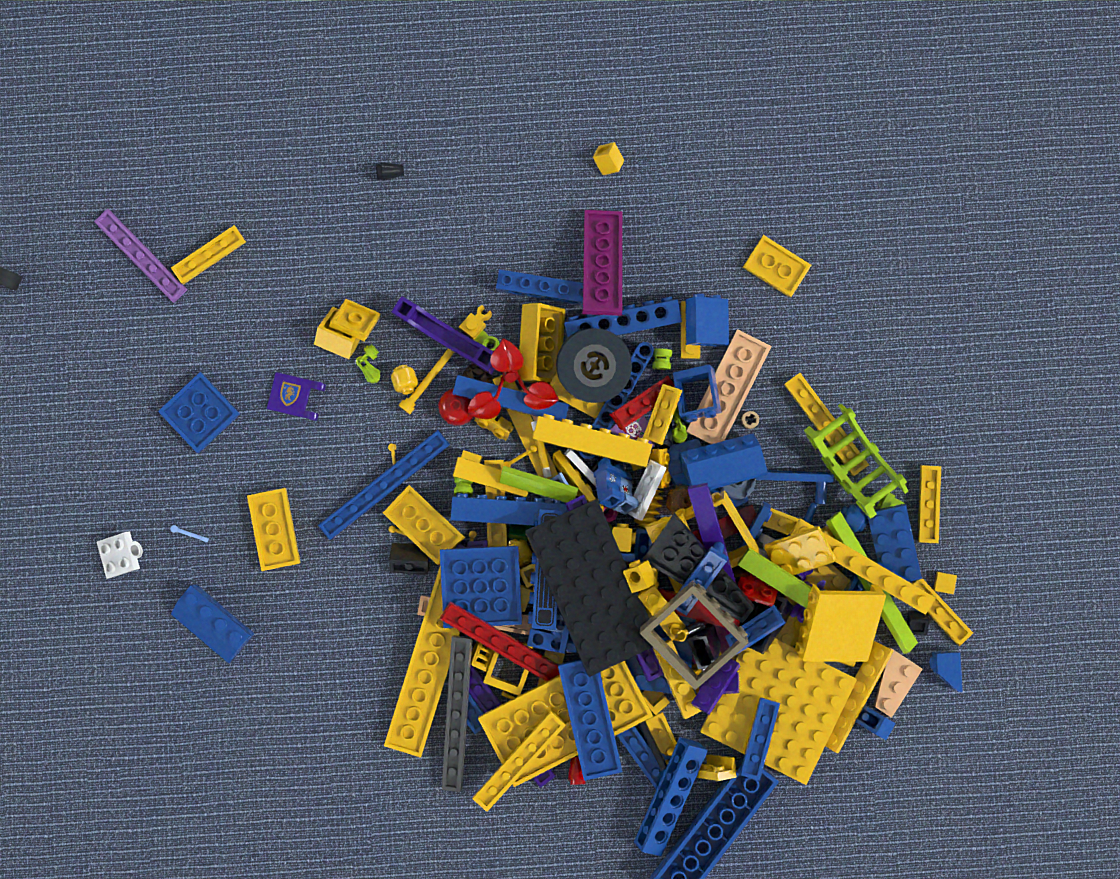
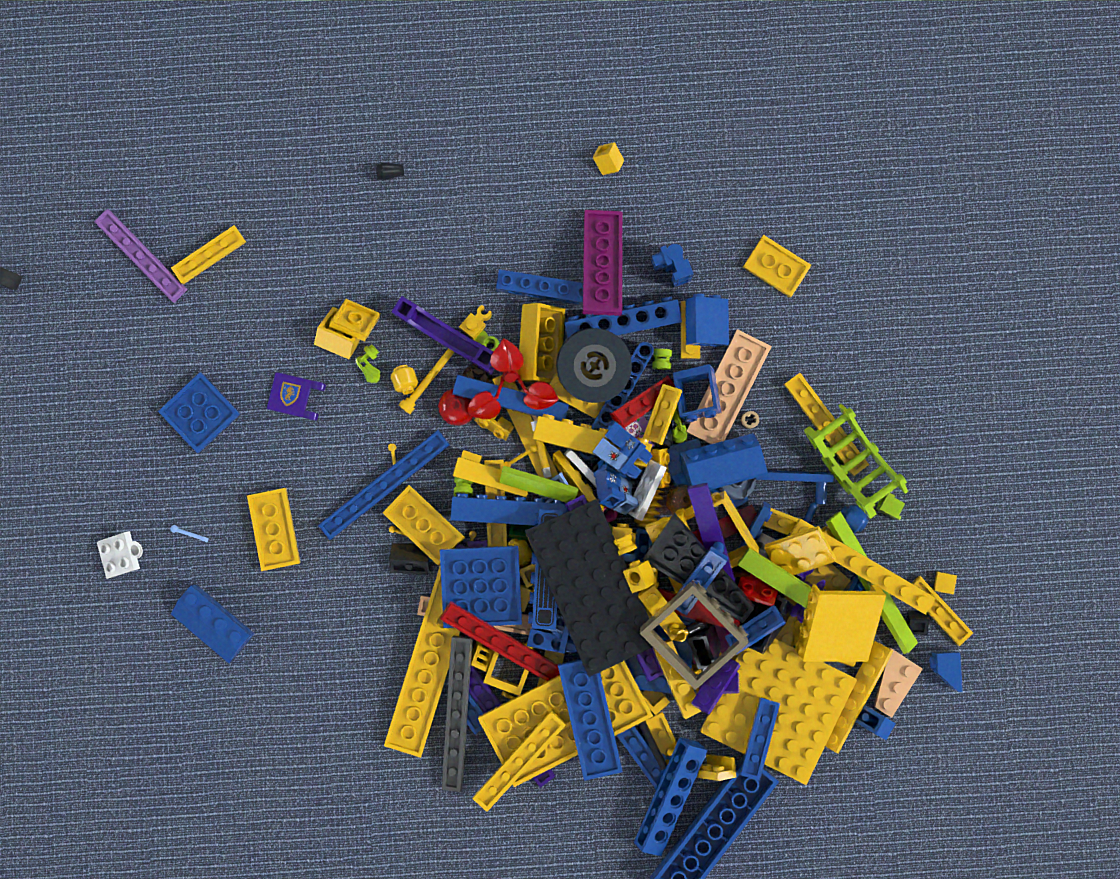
(575, 772): red cone -> none
(625, 544): none -> yellow wheel
(629, 451): none -> blue hips
(672, 259): none -> blue hips
(895, 542): blue plate -> none
(929, 504): yellow plate -> none

